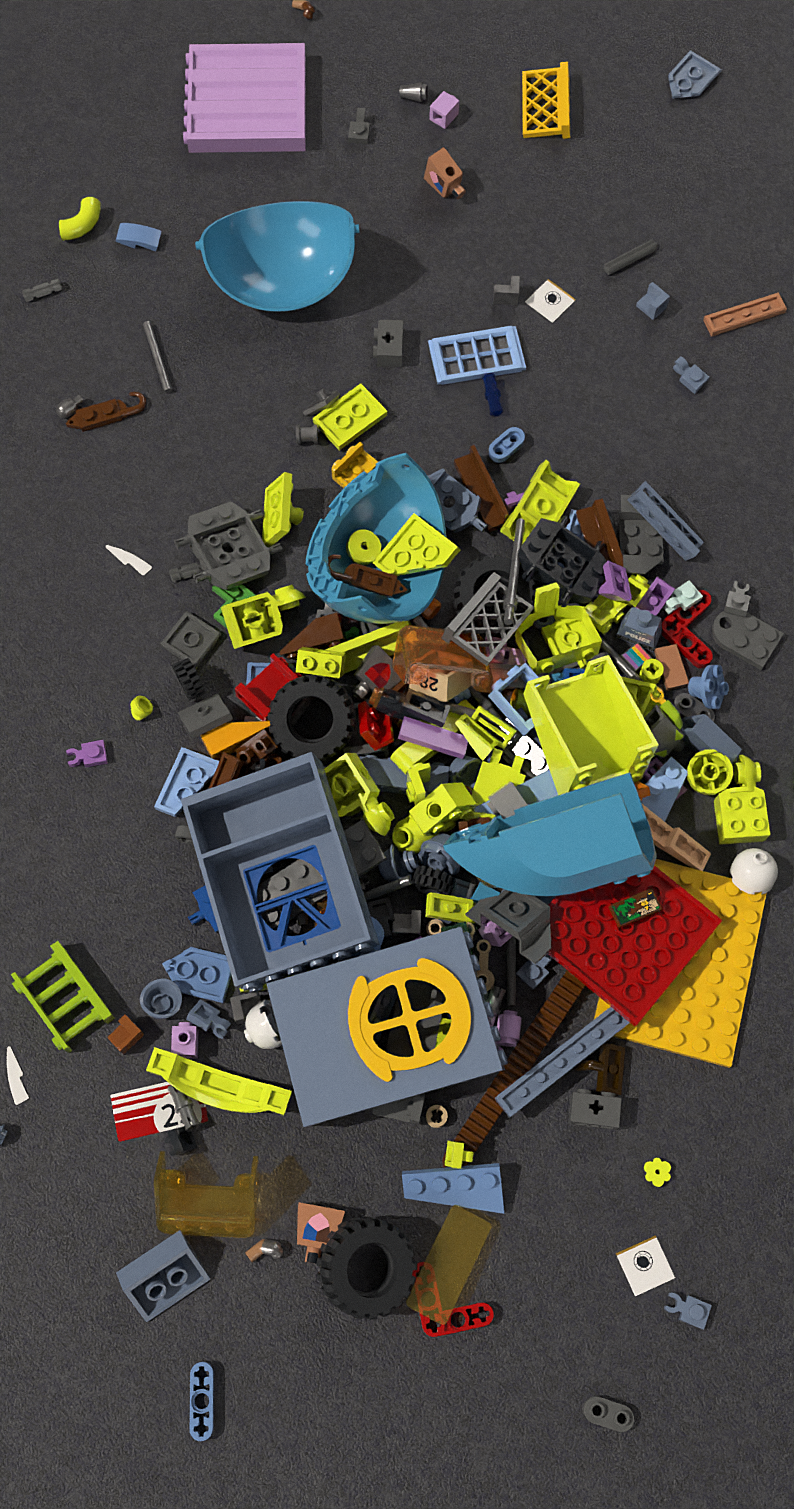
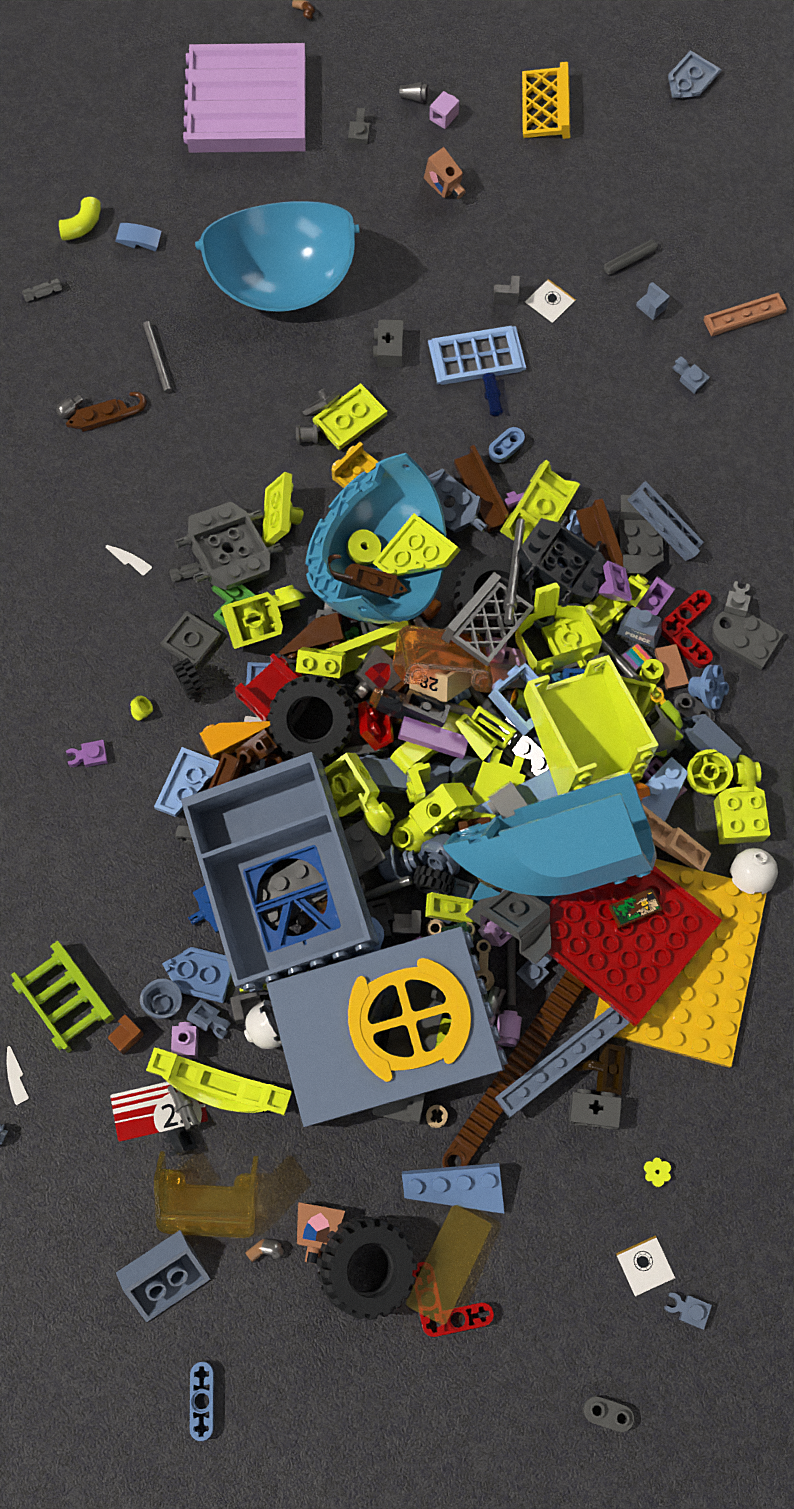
(205, 715): dark grey plate -> none
(456, 1154): neon yellow tile -> none
(683, 597): light aqua plate -> none

